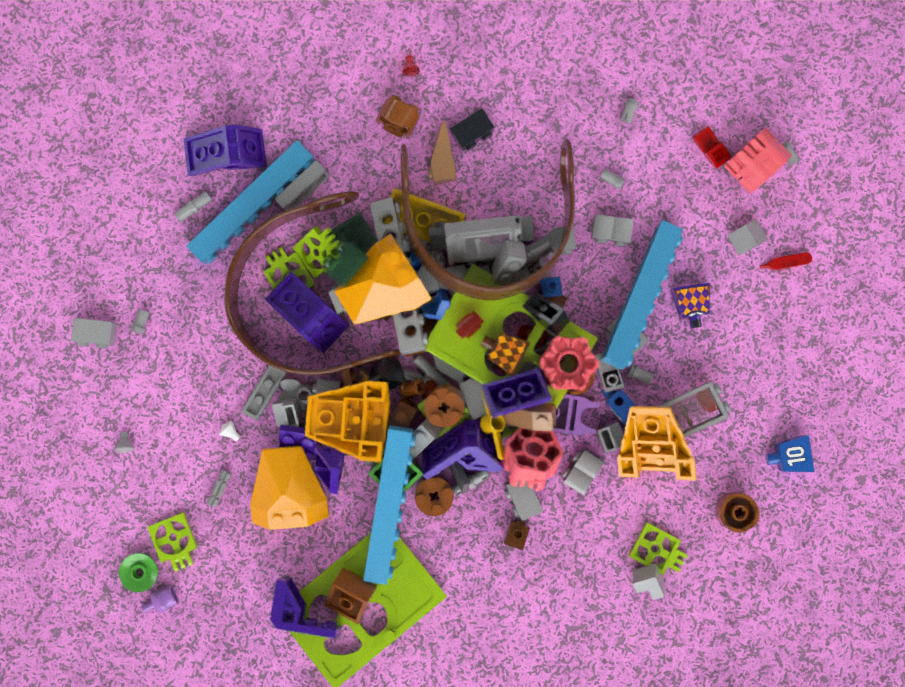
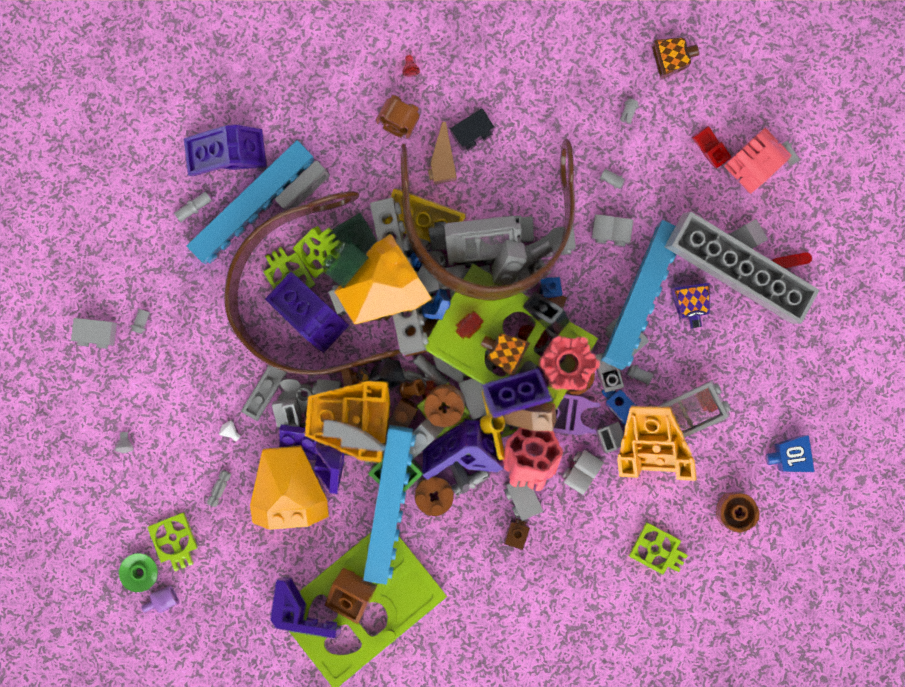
(351, 436): none -> light grey slope
(649, 579): light grey piece -> none
(673, 55): none -> reddish brown torso
(741, 268): none -> light grey brick

